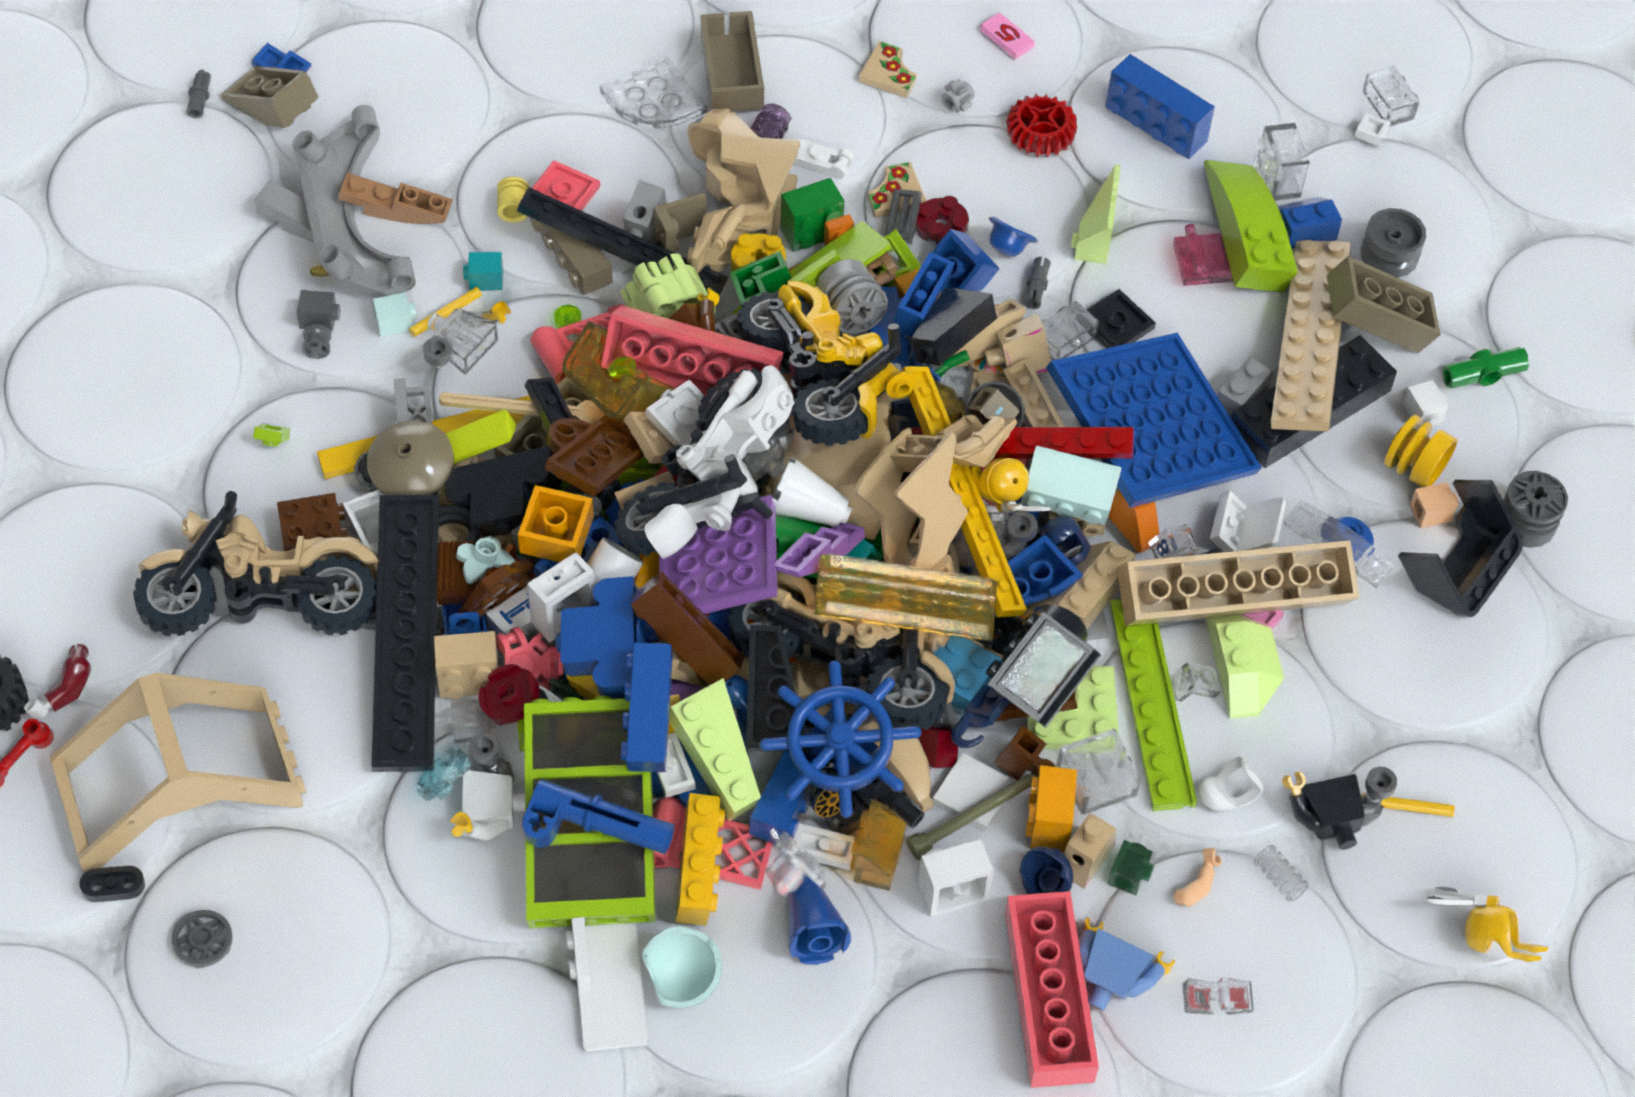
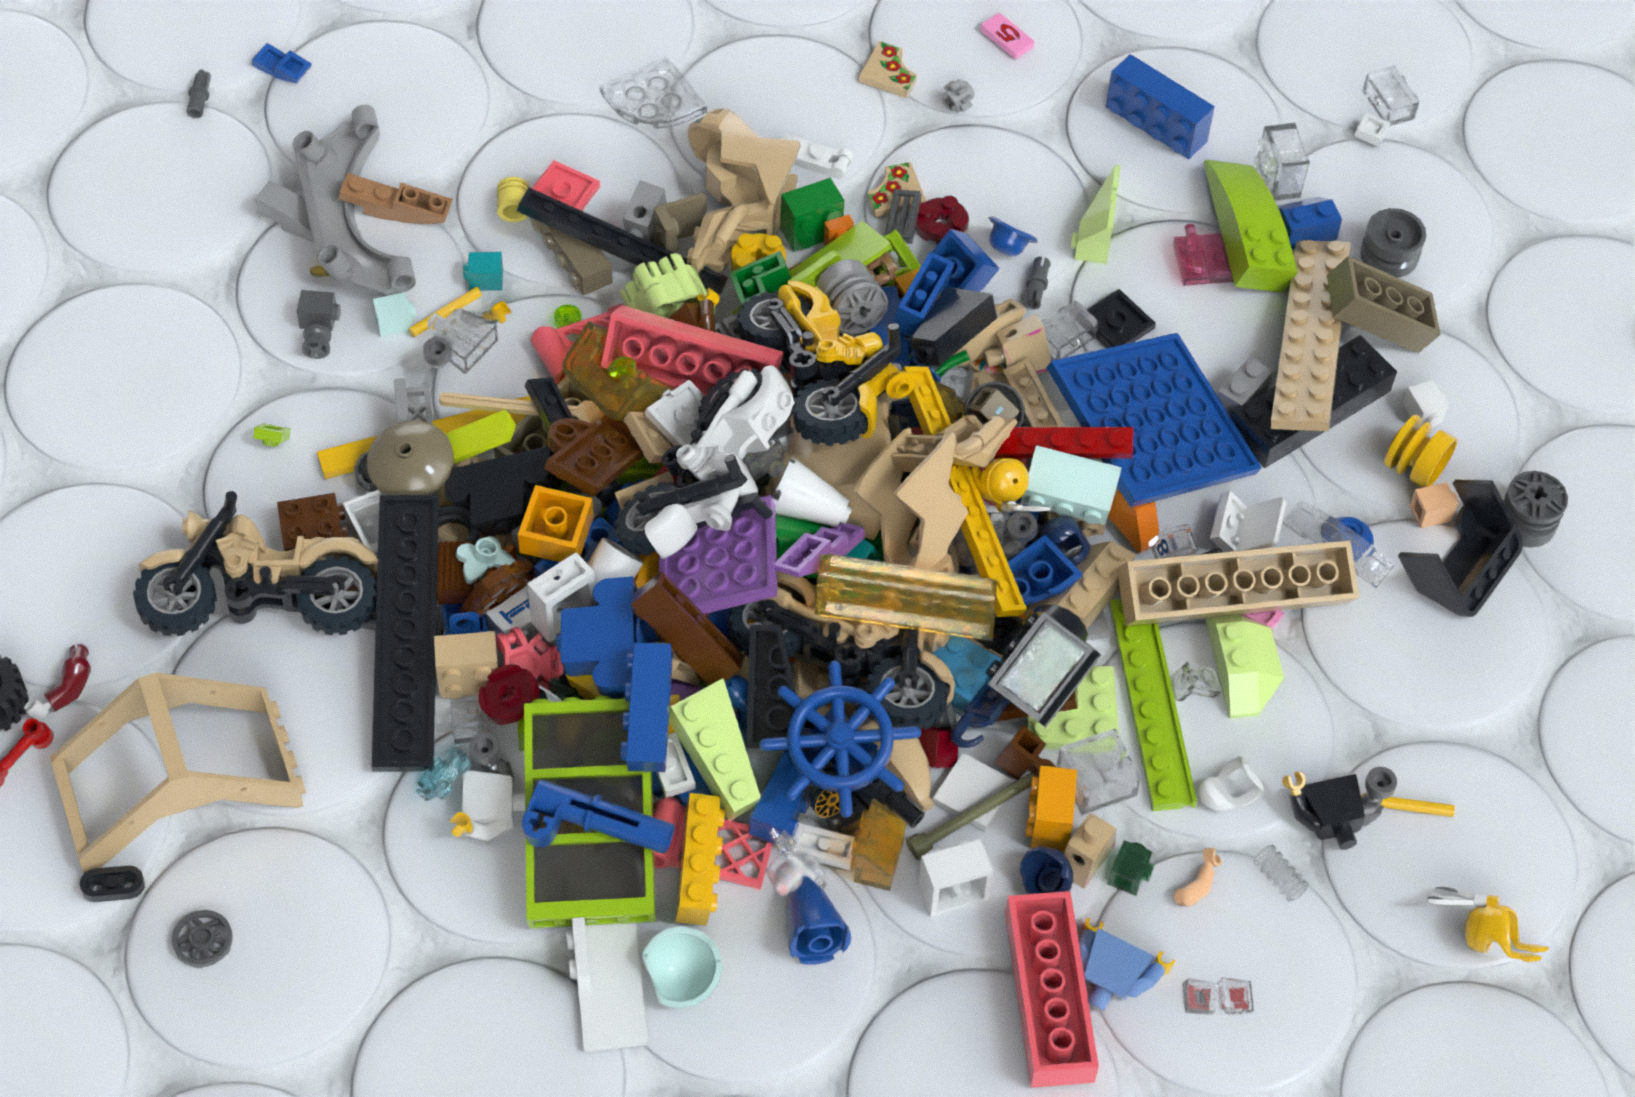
(272, 95): dark tan slope -> none
(732, 62): dark tan piece -> none
(771, 122): clear purple piece -> none
(1041, 118): red gear -> none
(1485, 367): green piece -> none

